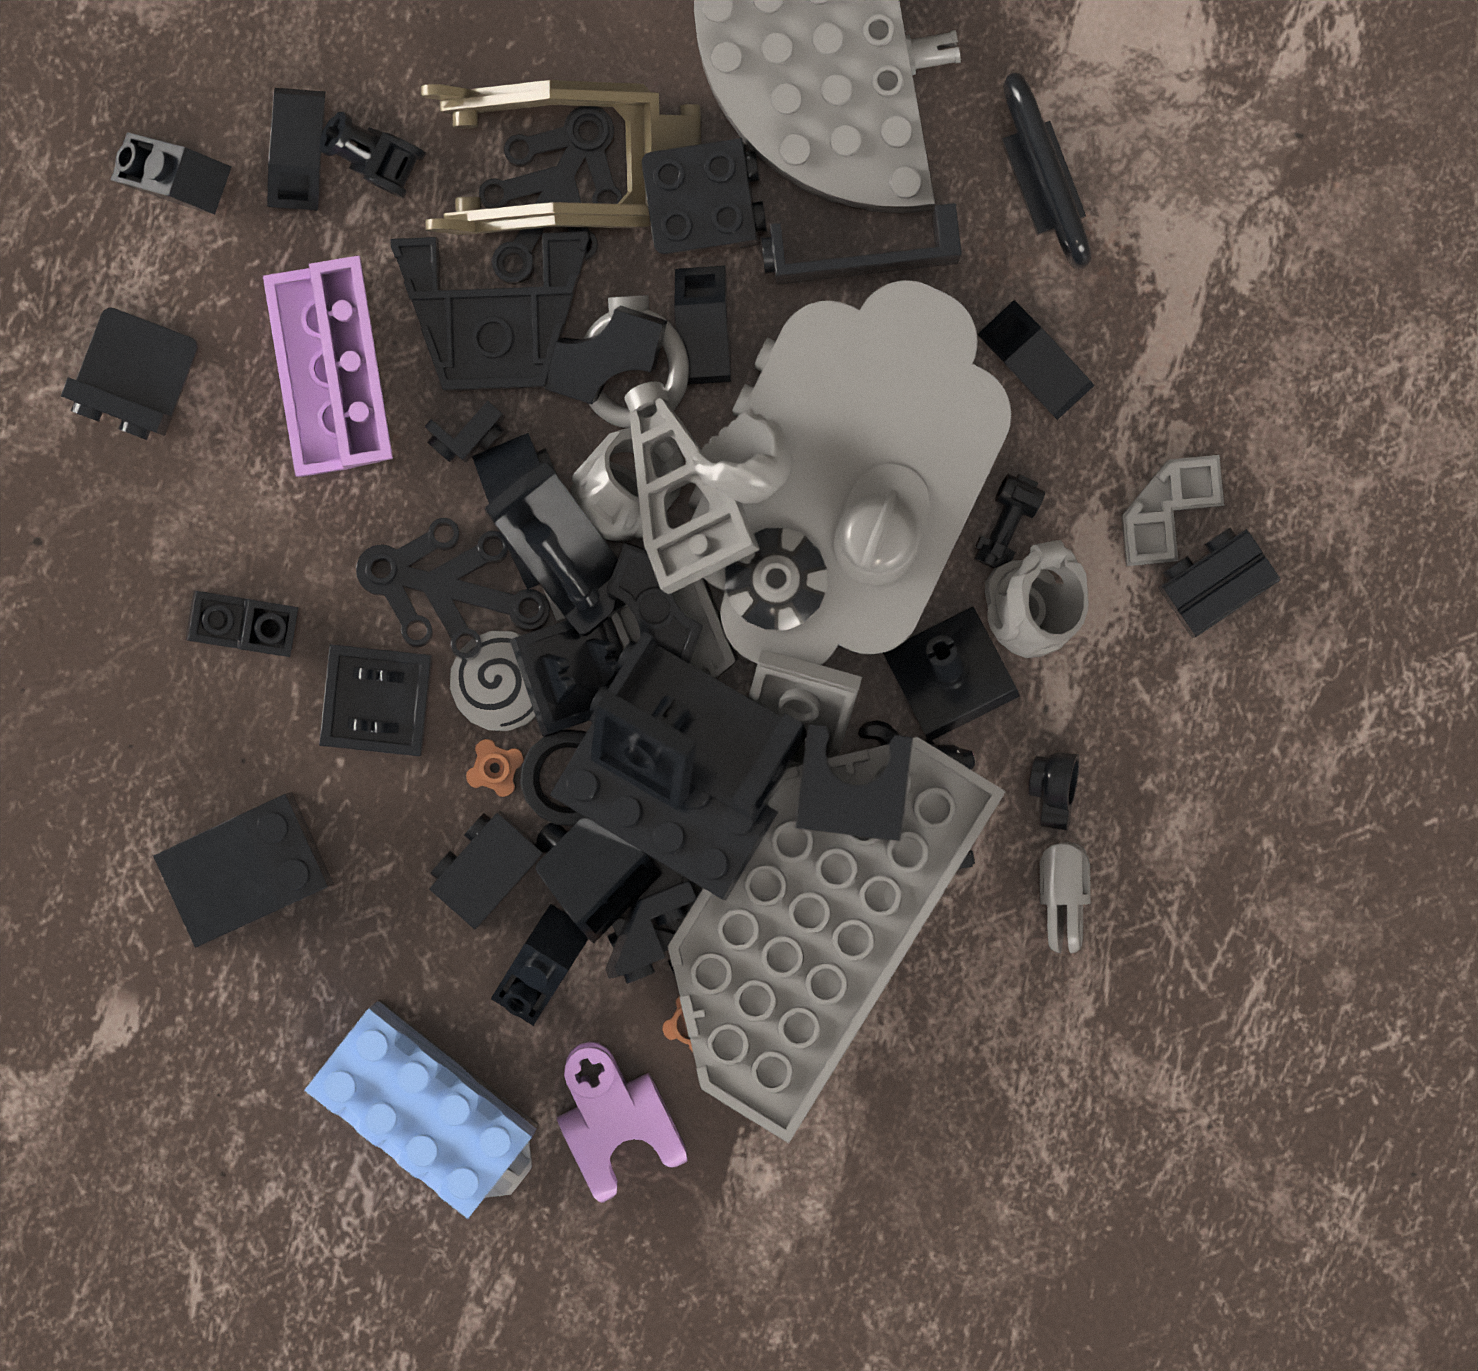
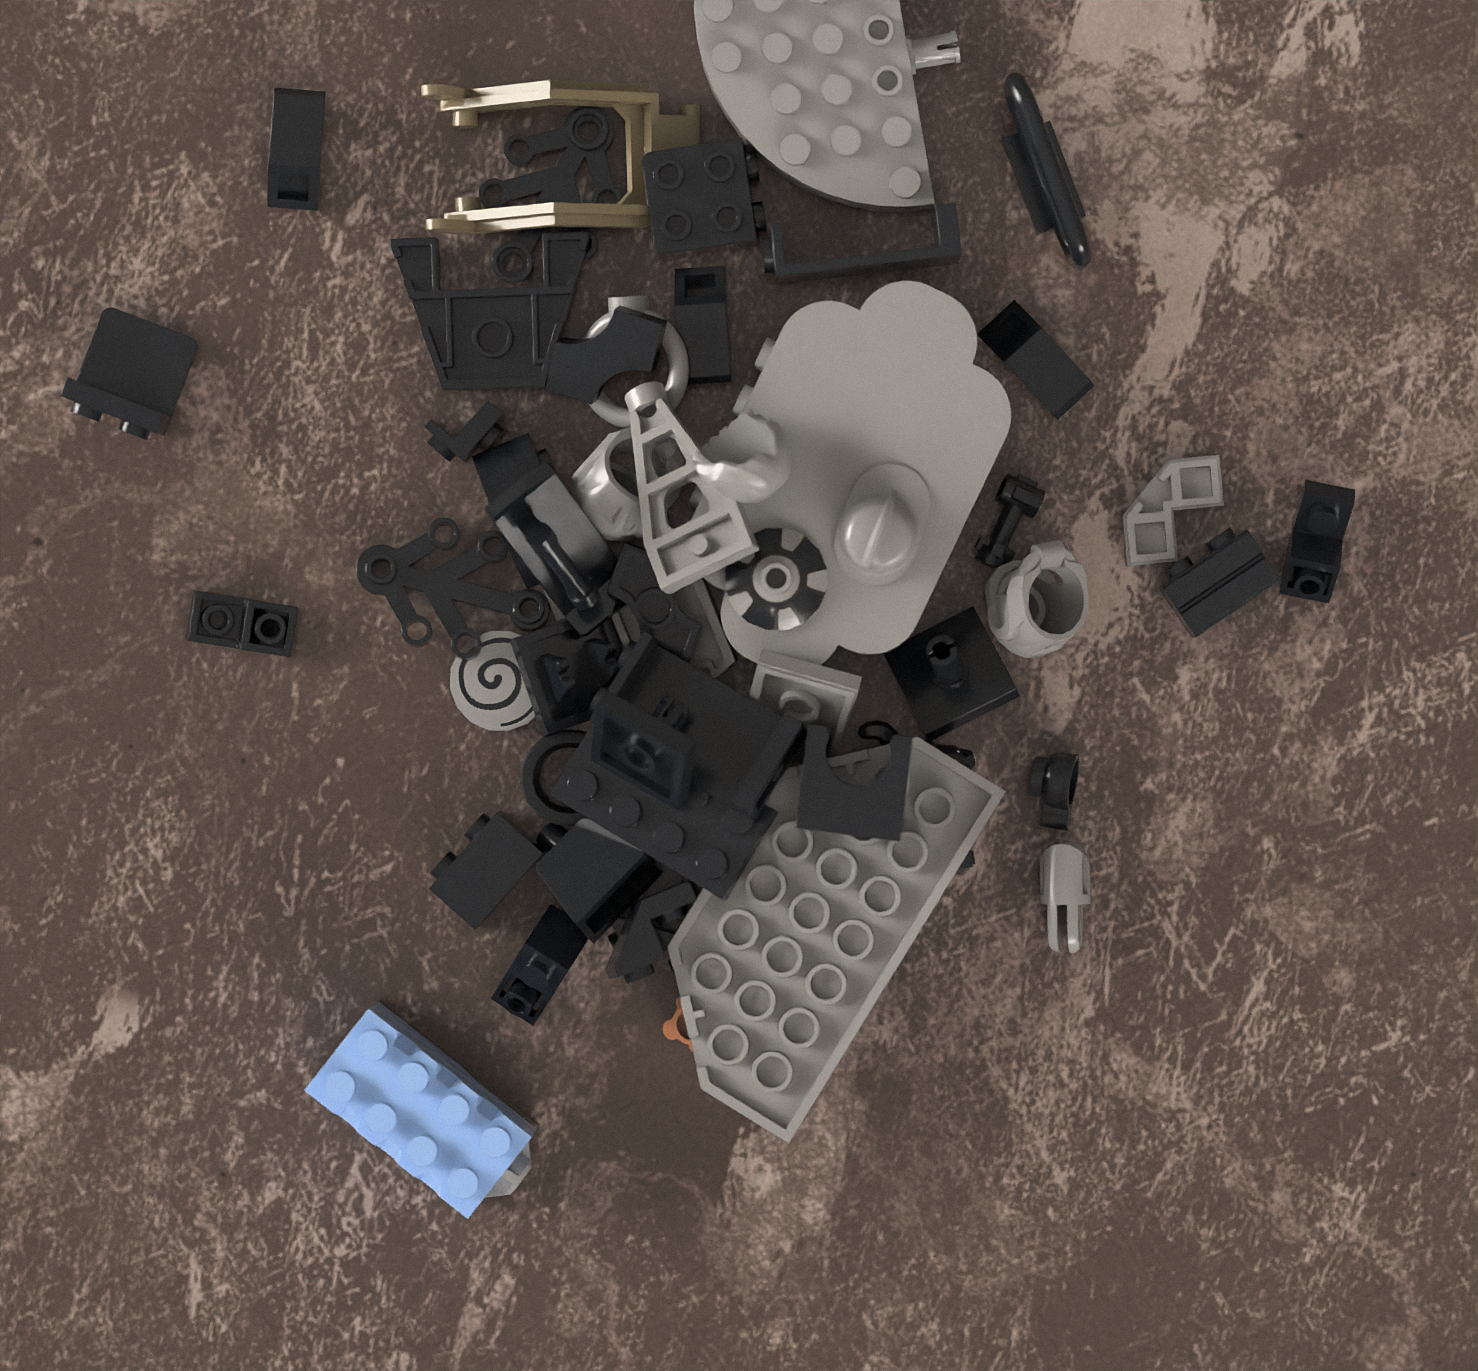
(171, 172): black slope -> none
(243, 869): black slope -> none
(328, 367): lavender slope -> none
(375, 700): black plate -> none
(378, 155): black connector -> none
(501, 781): nougat plate -> none
(613, 1113): lavender piece -> none
(1316, 541): none -> black slope

